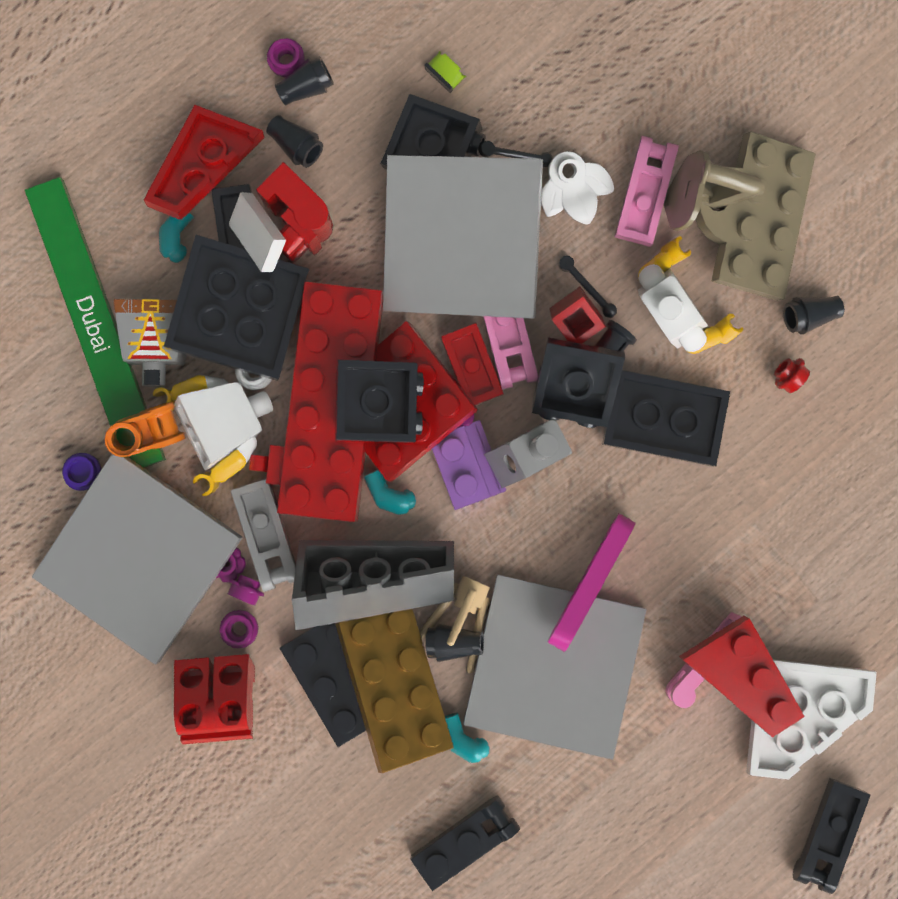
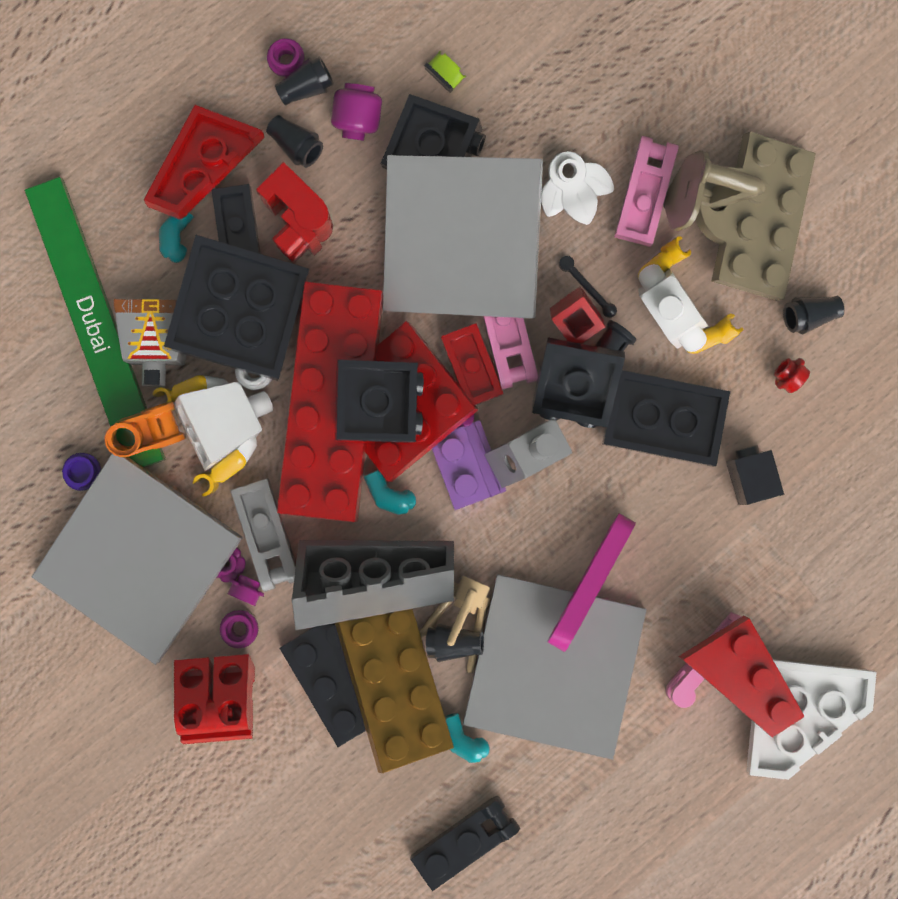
(257, 232): white tile -> none
(271, 464): red tile -> none
(356, 111): none -> magenta head
(487, 149): black hinge -> none
(754, 476): none -> black brick
(831, 835): black plate -> none

